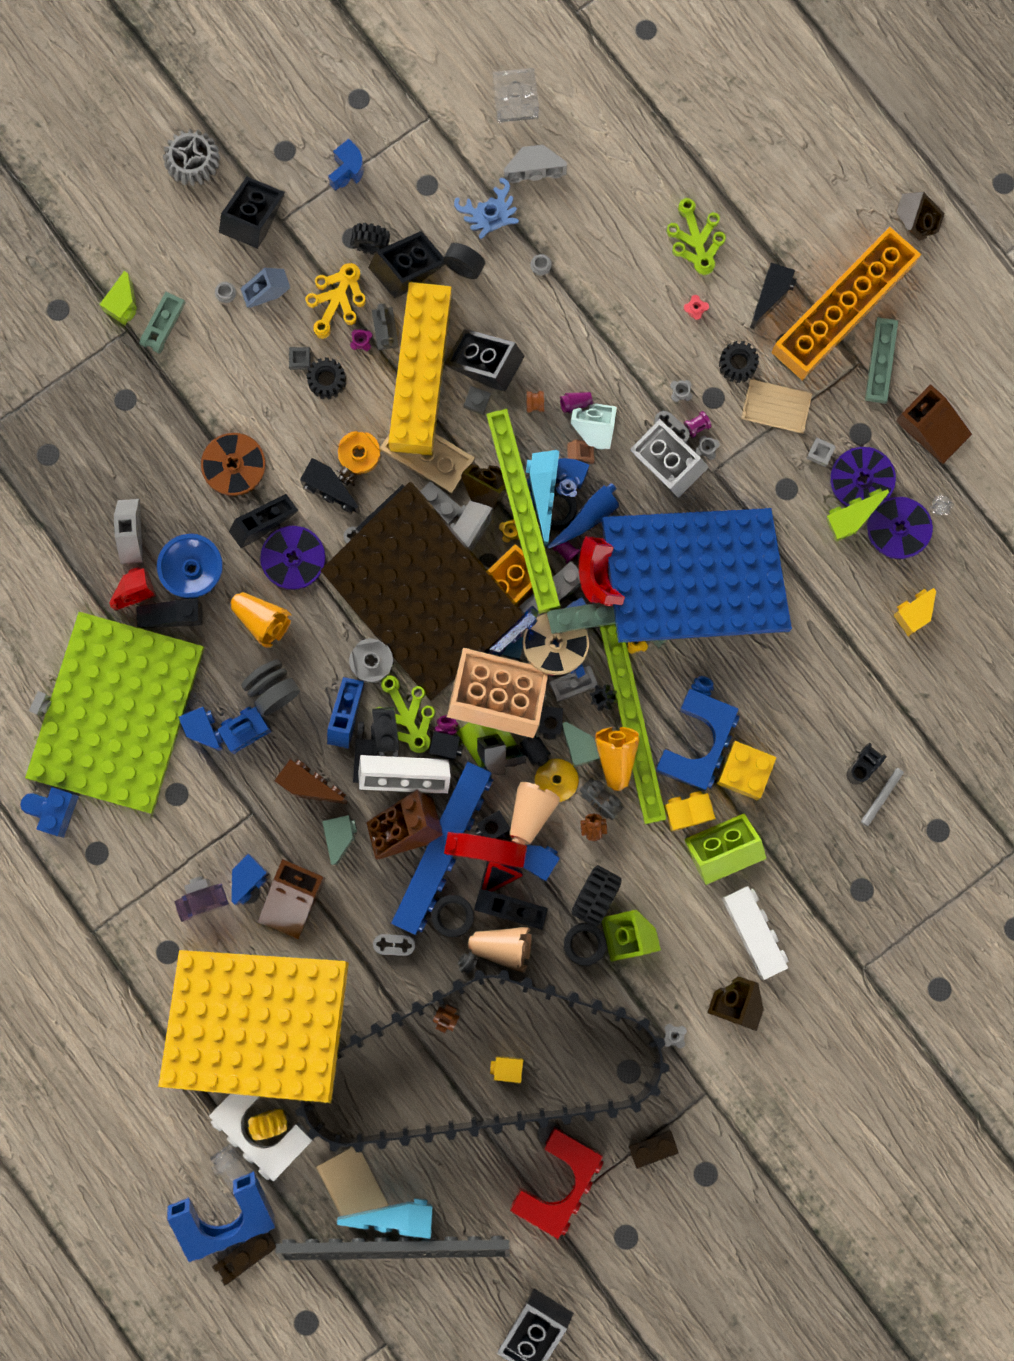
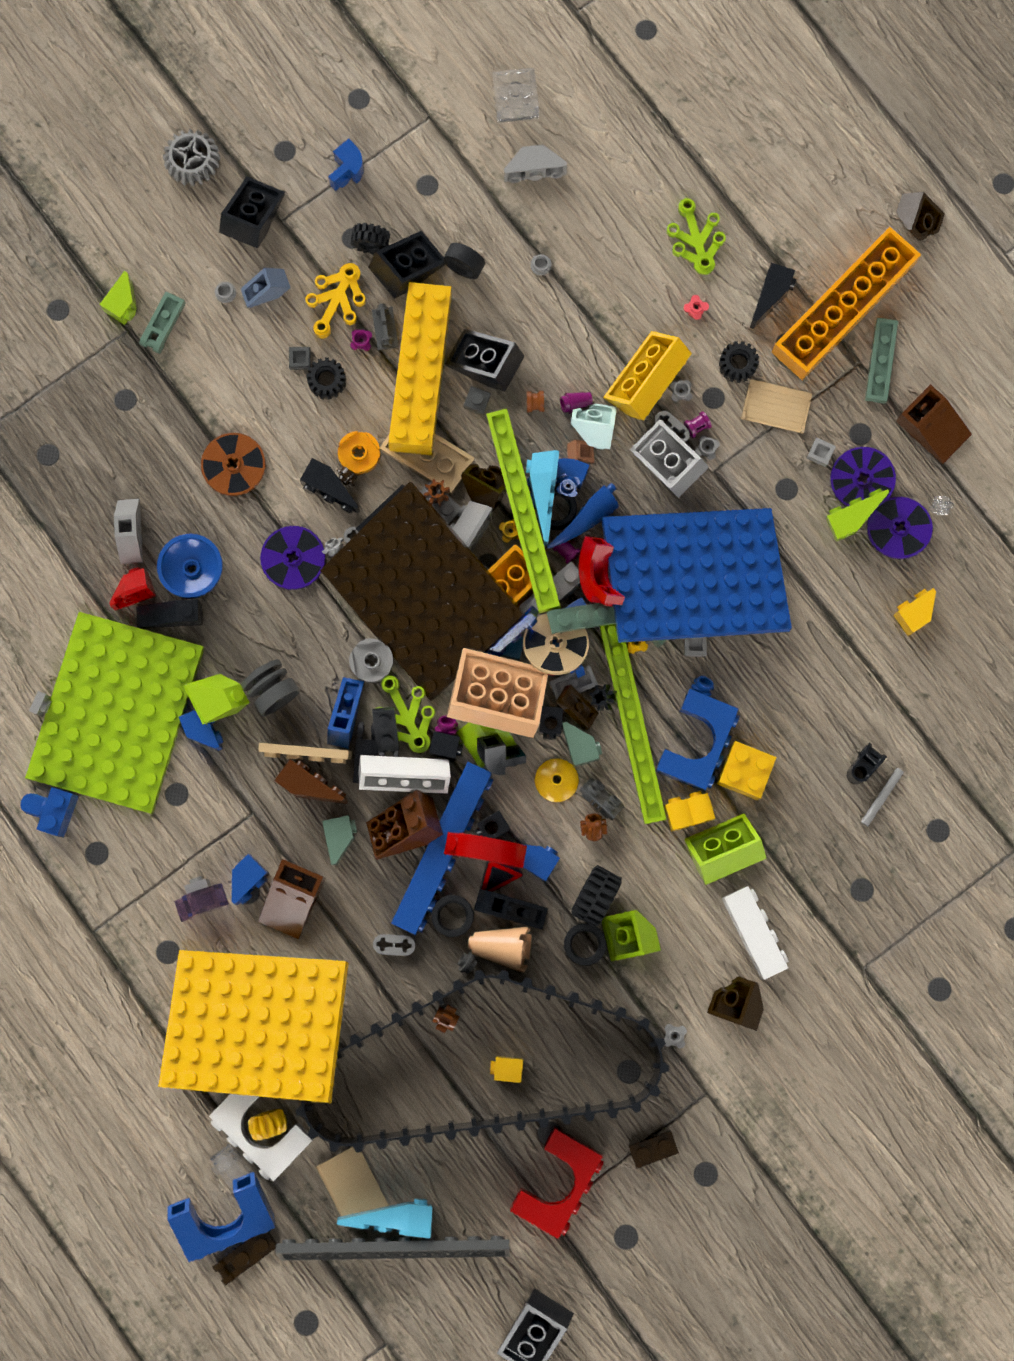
(216, 697): none -> lime slope
(243, 729): blue brick -> none
(261, 618): light orange cone -> none
(262, 520): black slope -> none
(298, 752): none -> tan plate
(333, 546): none -> light grey plate
(434, 487): none -> dark orange gear
(490, 214): medium blue animal -> none
(531, 812): light nougat cone -> none
(535, 751): black brick -> none
(577, 707): none -> dark brown plate
(617, 755): light orange cone -> none
(648, 374): none -> yellow slope
(695, 647): none -> light grey plate

